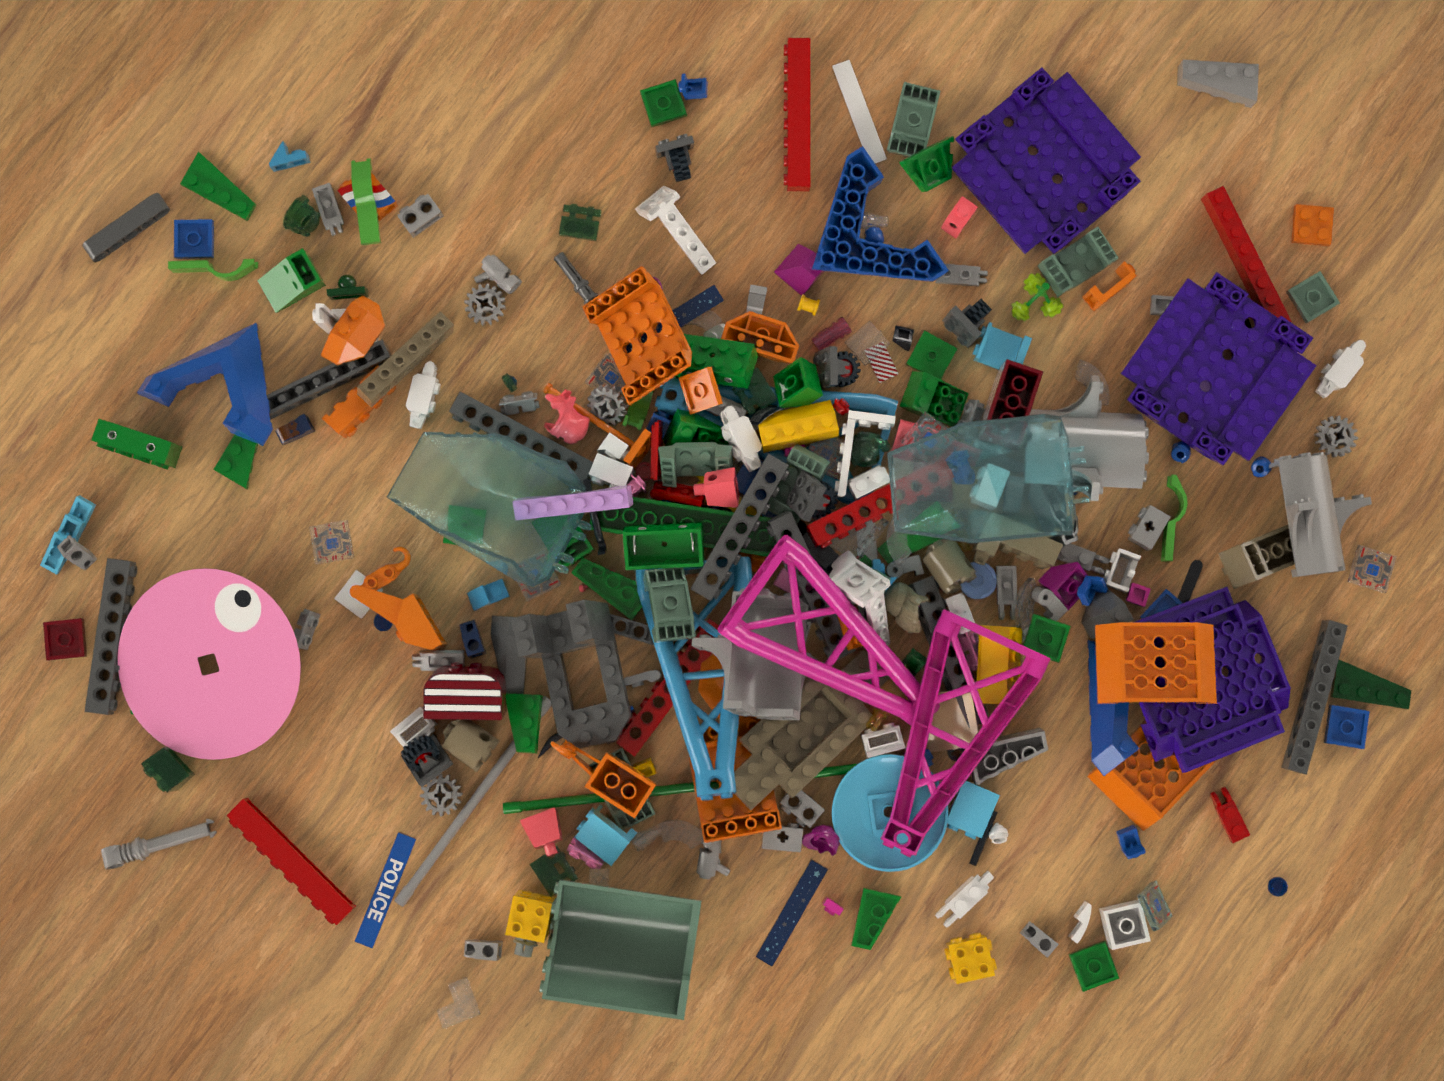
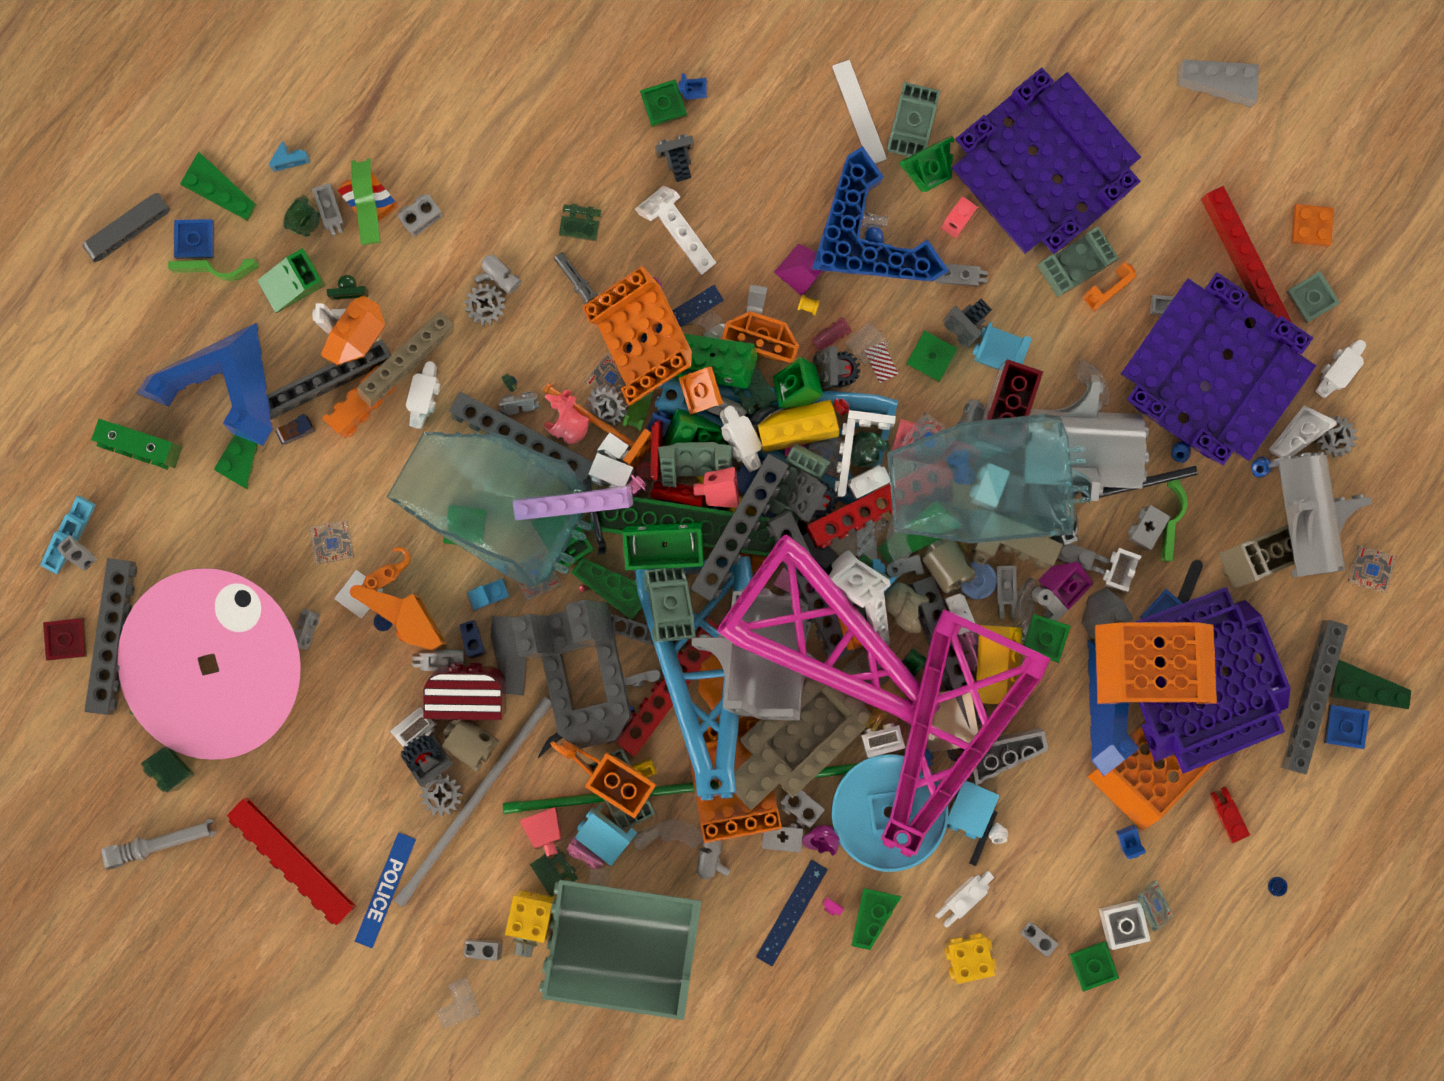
(525, 718): green wing -> none
(798, 114): red brick -> none
(903, 337): black slope -> none
(934, 397): green slope -> none
(1036, 285): lime plant -> none
(1083, 915): white slope -> none
(1089, 587): blue bracket -> none
(1137, 594): dark pink plate -> none
(1152, 480): none -> black piece
(1301, 431): none -> white wing

